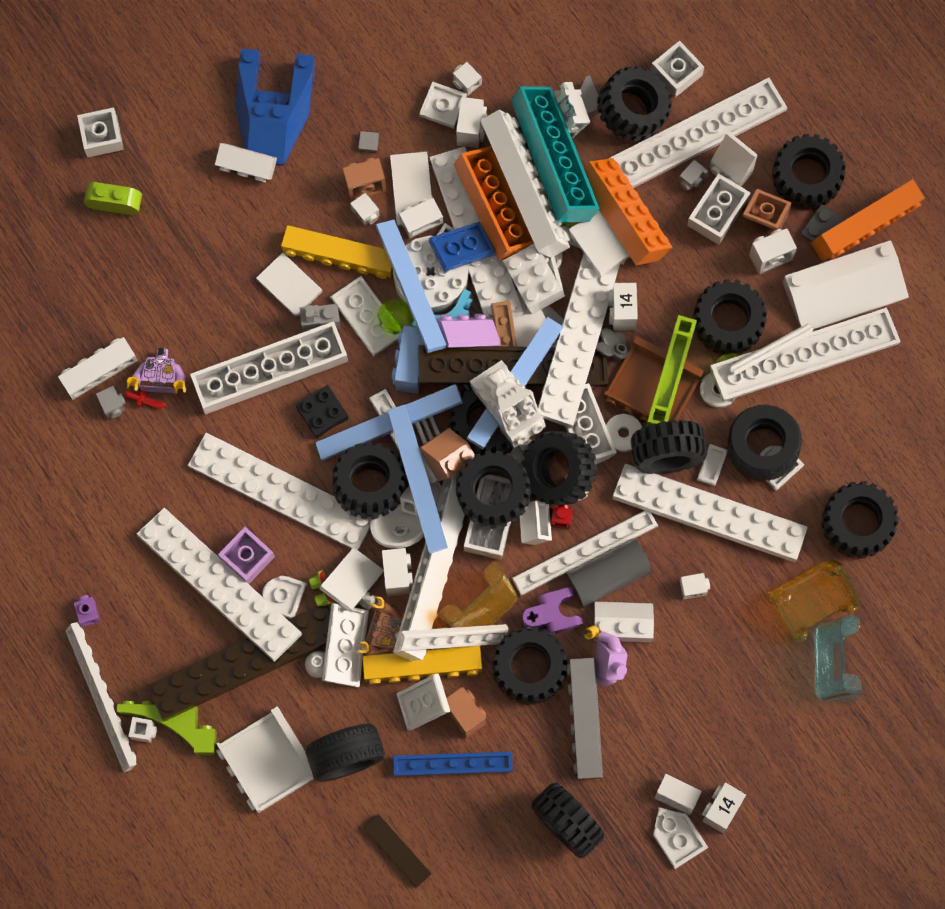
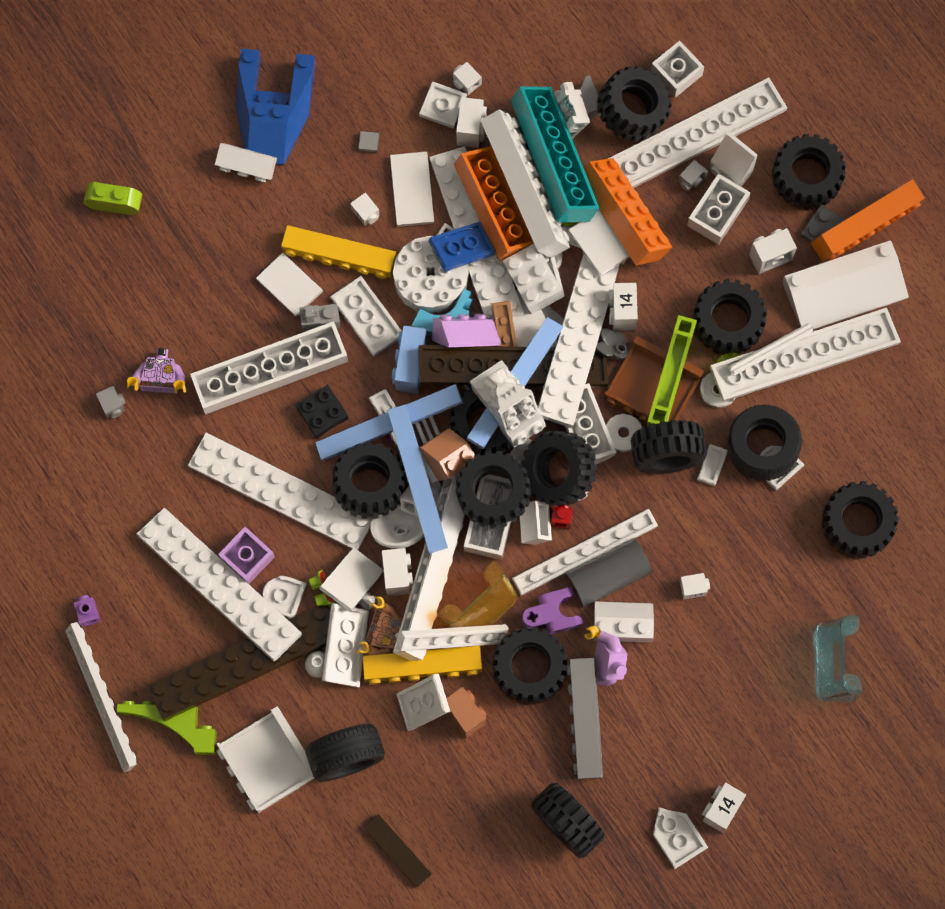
(97, 368): white brick -> none
(100, 132): white brick -> none
(142, 399): red piece -> none
(142, 730): white brick -> none
(364, 178): nougat brick -> none
(394, 315): clear neon green tile -> none
(411, 286): light blue tile -> none
(420, 217): white brick -> none
(453, 764): blue plate -> none
(677, 794): white hinge -> none
(710, 513): white plate -> none
(767, 210): nougat slope -> none
(813, 597): clear yellow windscreen -> none

